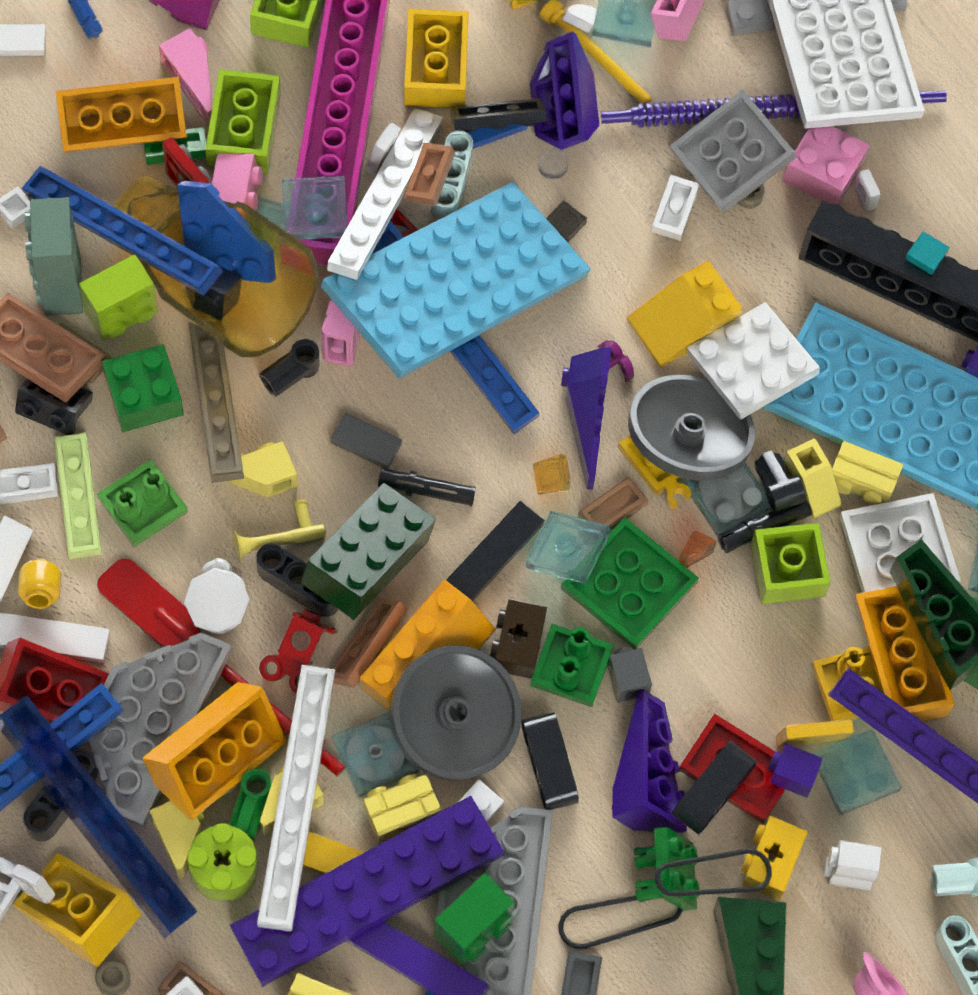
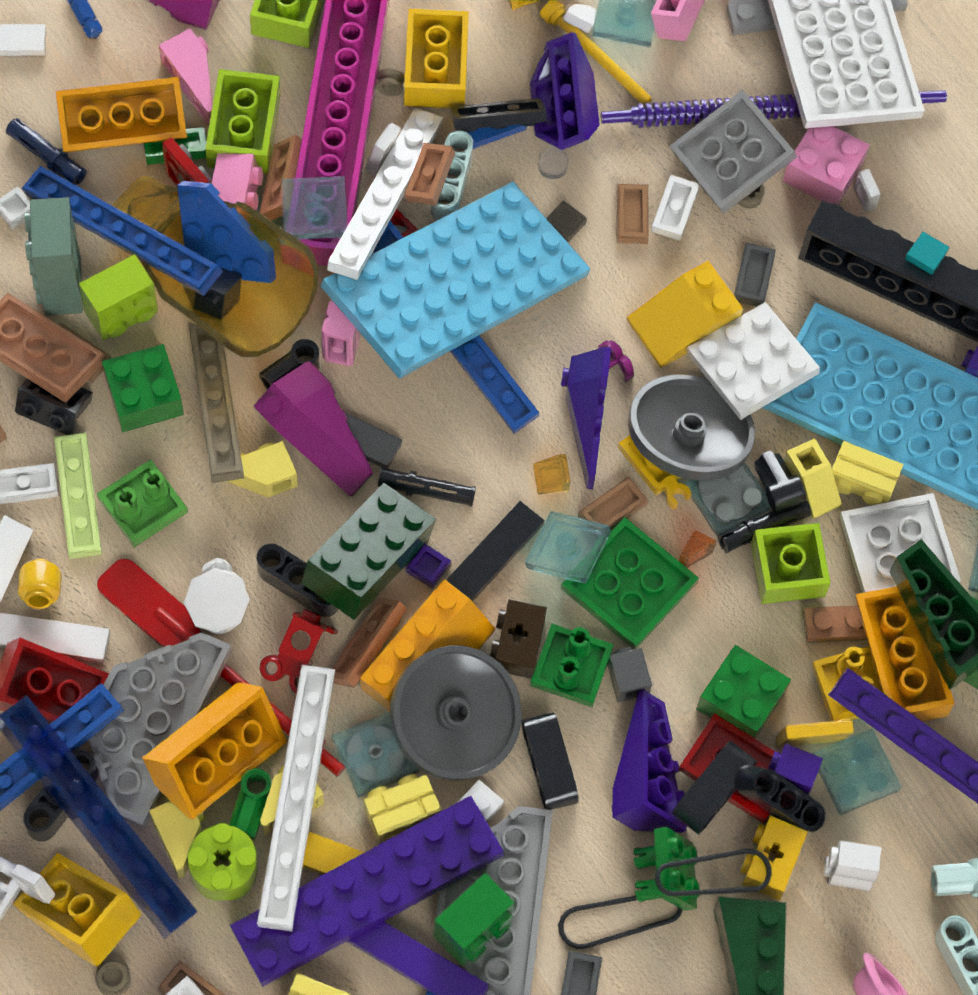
(40, 147): none -> dark blue pin
(282, 166): none -> nougat plate
(305, 533): light yellow piece -> none
(310, 418): none -> magenta wedge
(390, 82): none -> dark tan bush
(428, 566): none -> dark purple tile
(632, 213): none -> medium nougat tile
(744, 691): none -> green brick
(754, 274): none -> dark grey tile
(793, 806): none -> black beam
(833, 624): none -> nougat plate

